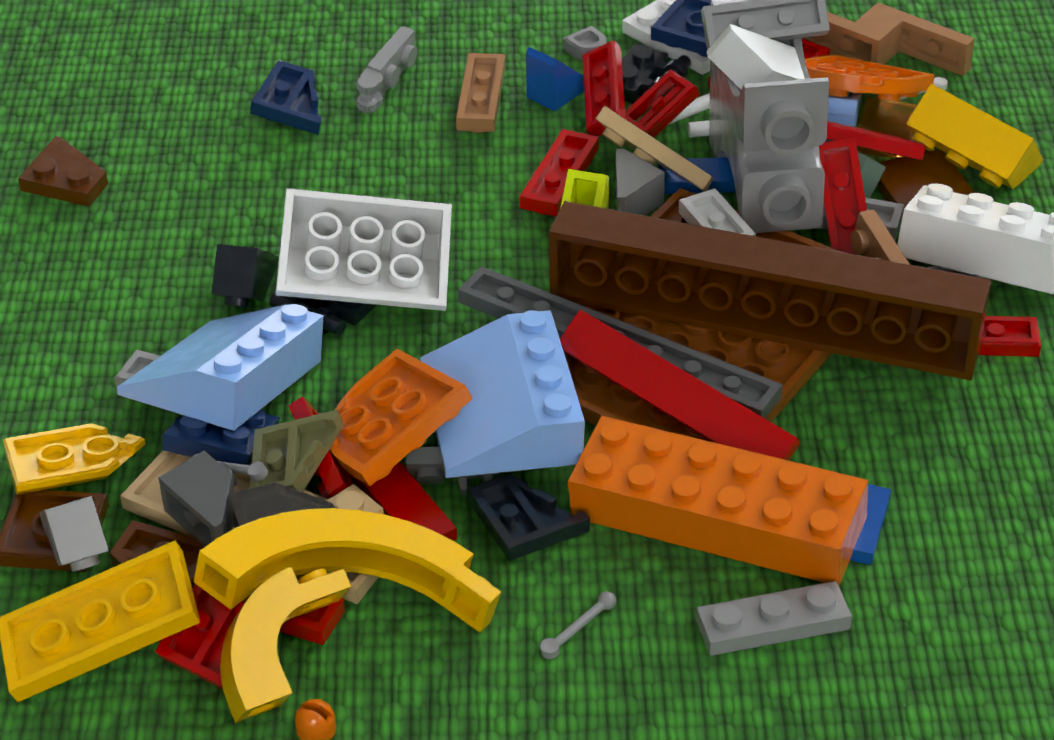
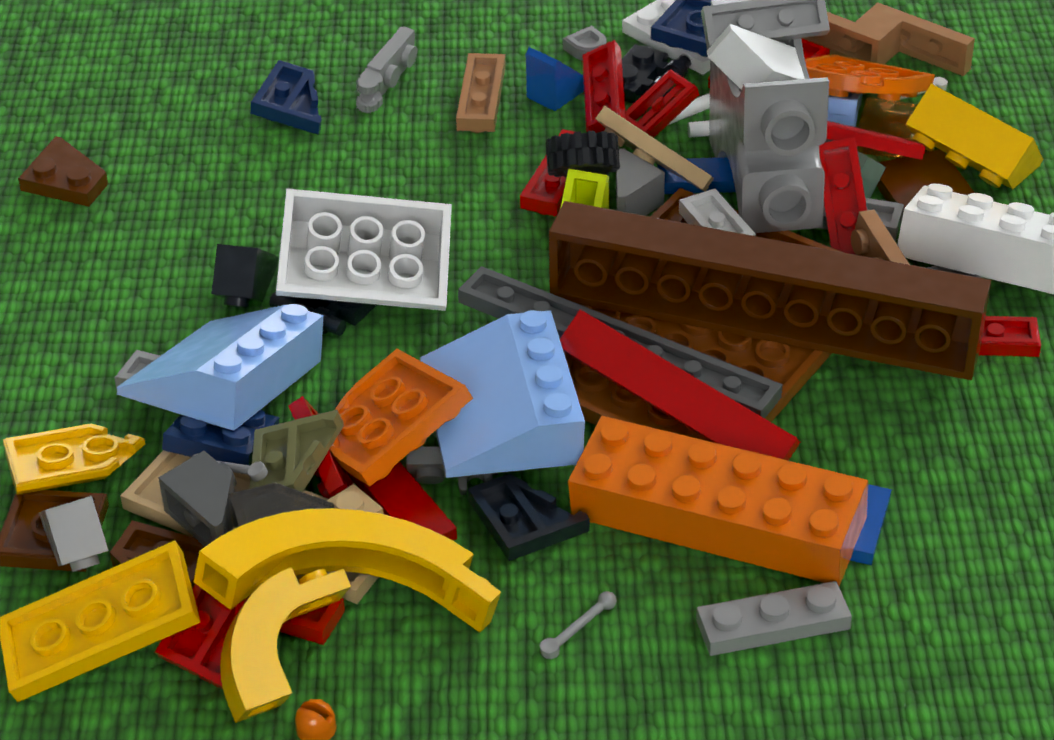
(582, 152): none -> black tyre

